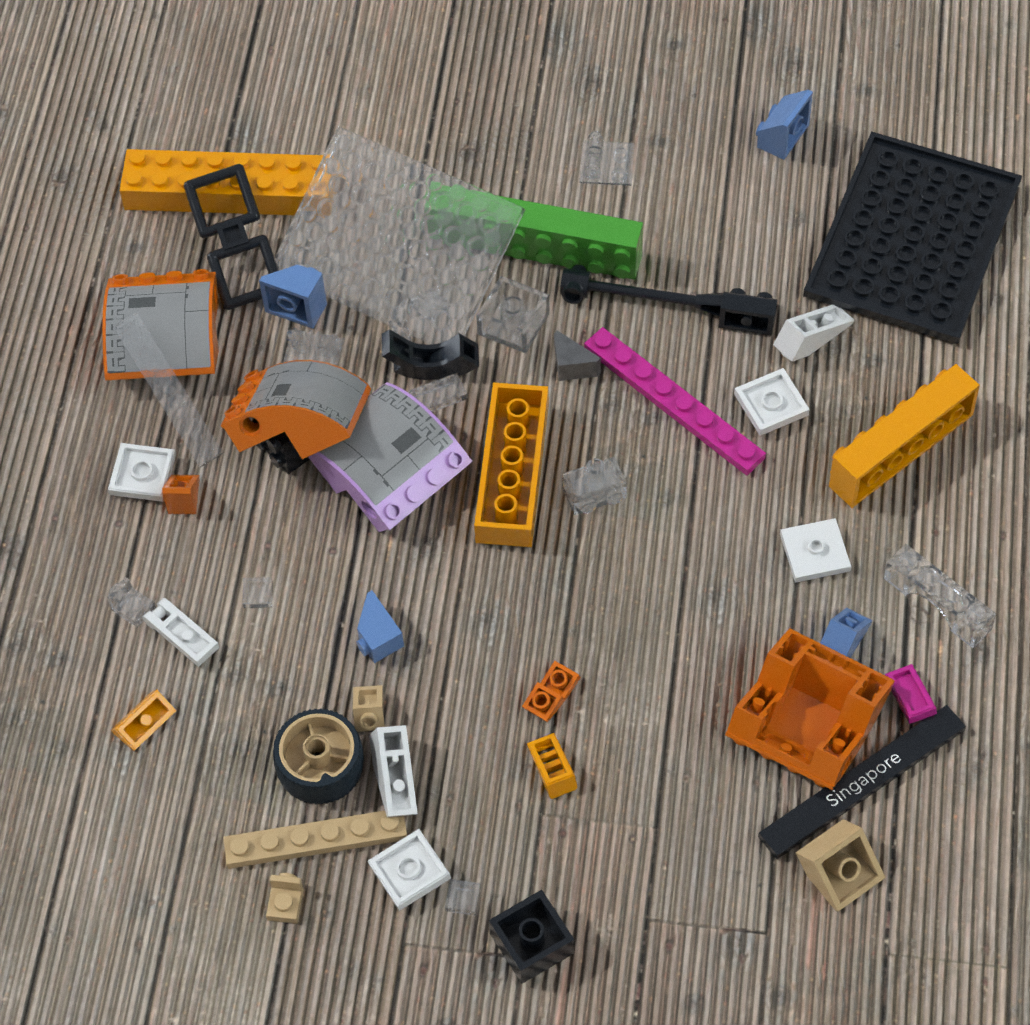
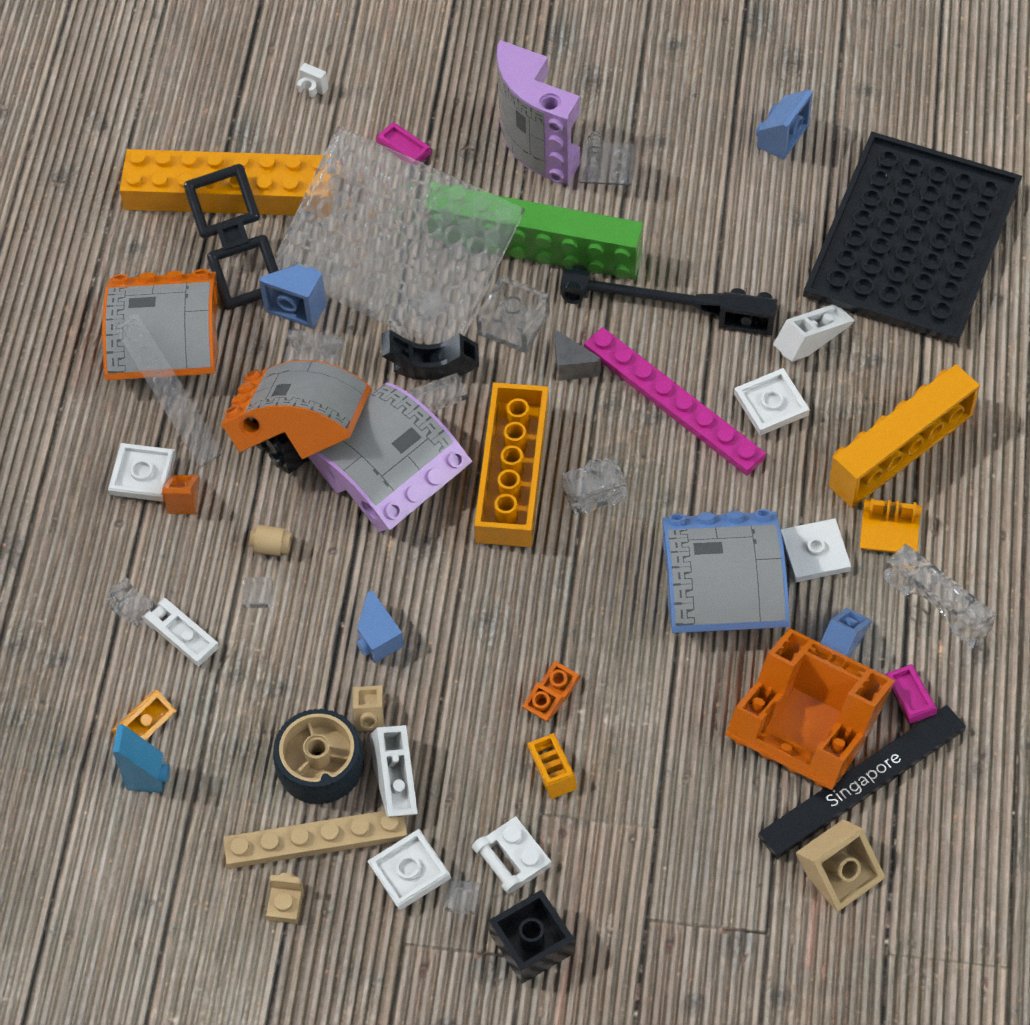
(139, 762): none -> dark azure slope
(270, 540): none -> tan brick
(312, 79): none -> white tile
(403, 142): none -> dark pink tile
(518, 848): none -> white plate
(535, 115): none -> lavender slope
(725, 571): none -> light grey slope
(889, 525): none -> light orange hinge

